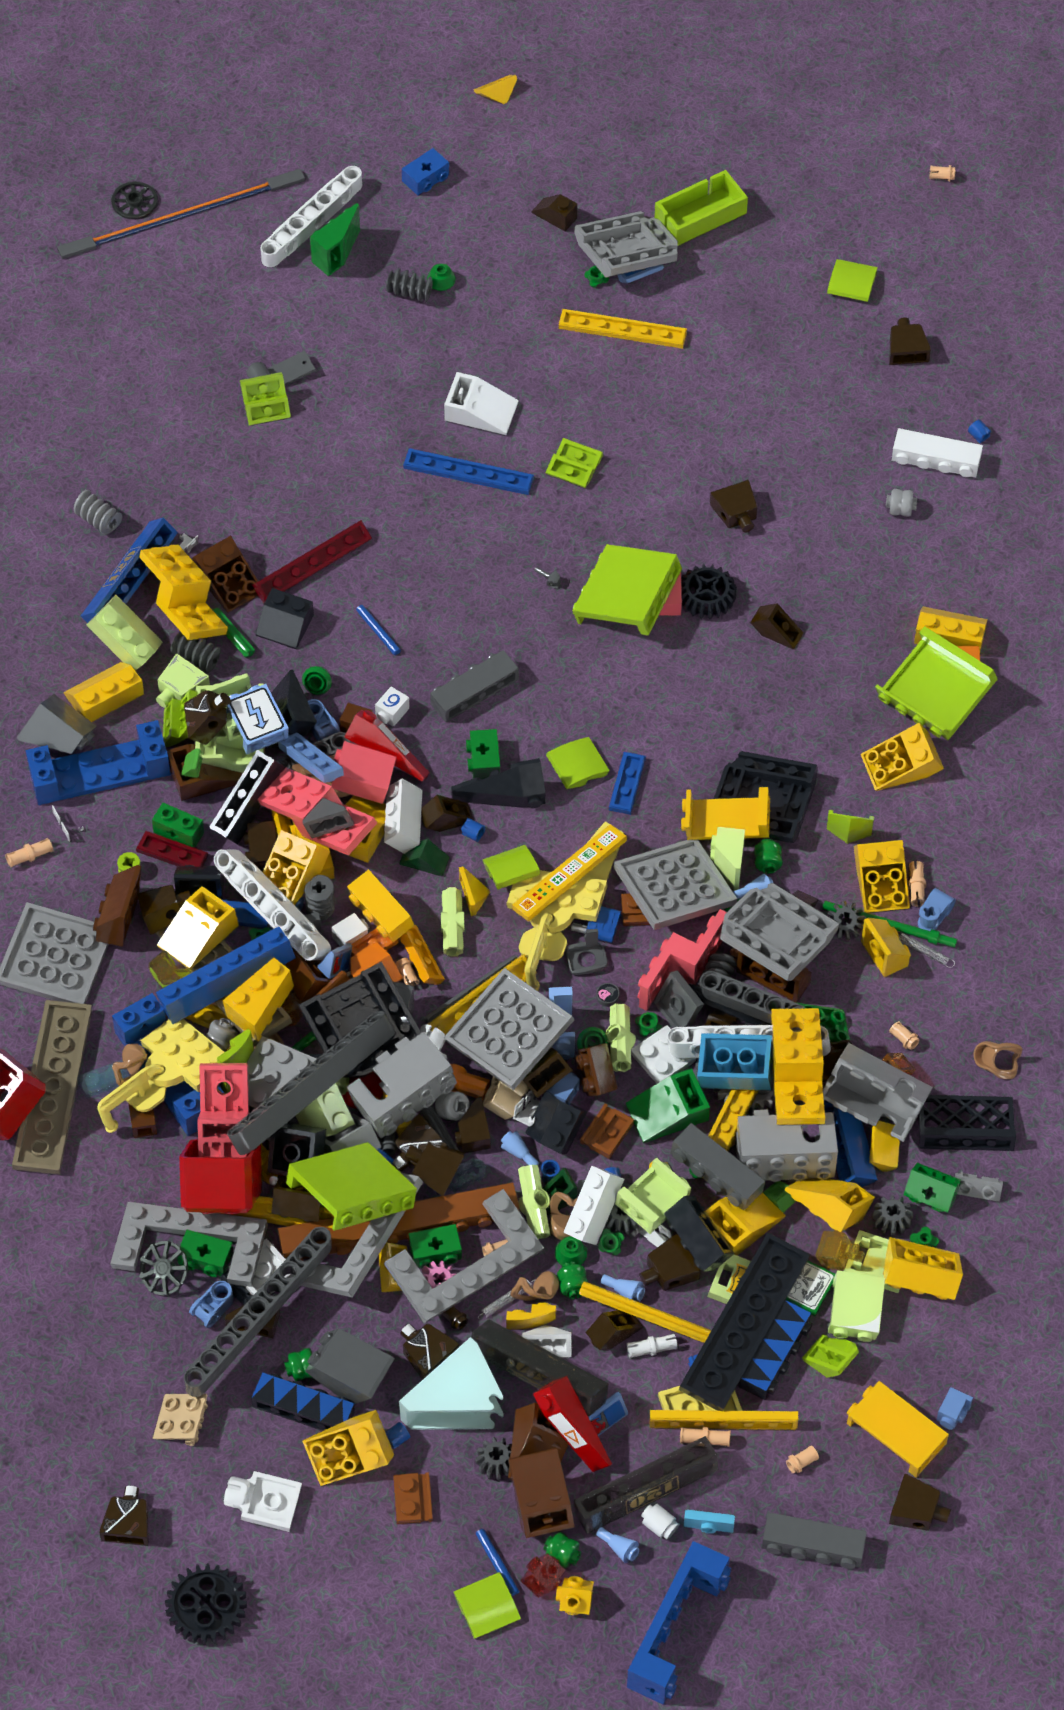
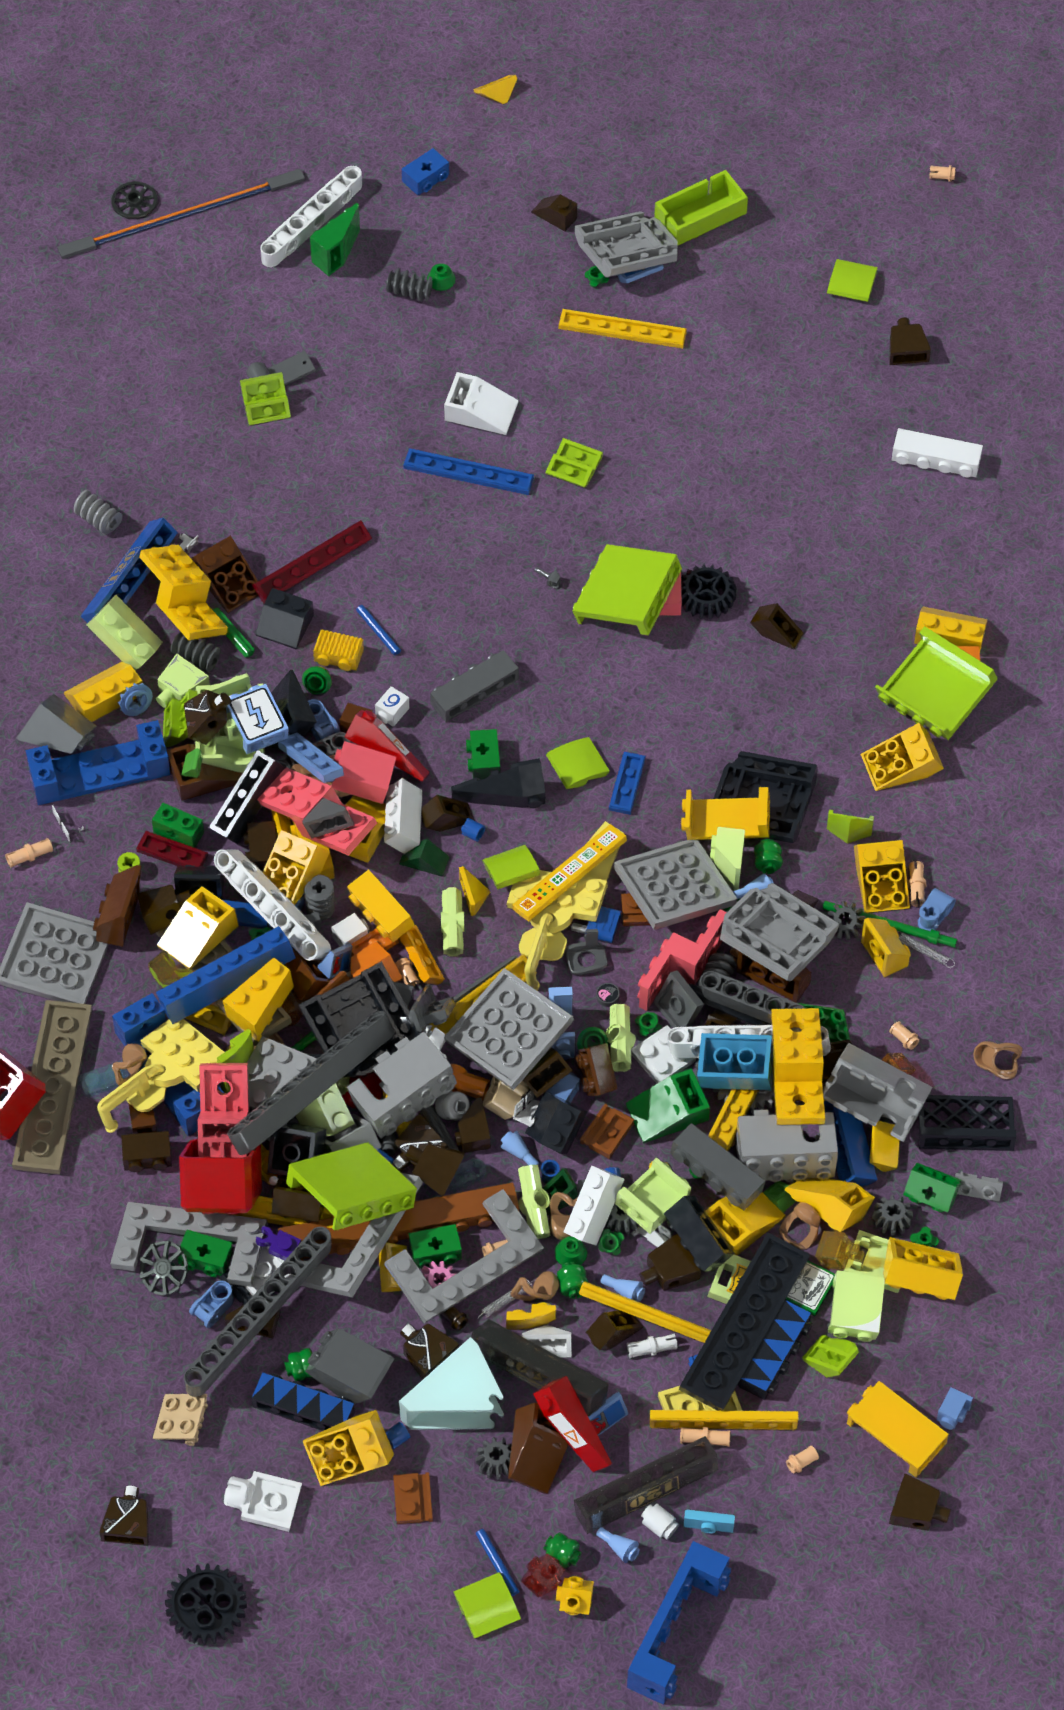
(144, 699): none -> medium blue gear
(146, 1151): none -> dark brown brick
(221, 1033): light grey piece -> none
(280, 1245): none -> dark purple plate
(338, 650): none -> yellow brick
(429, 1010): none -> dark grey bracket
(541, 1493): reddish brown slope -> none
(735, 505): dark brown torso -> none
(806, 1214): none -> medium nougat piece
(814, 1540): dark grey brick -> none
(901, 502): light grey piece -> none
(979, 431): blue hose -> none

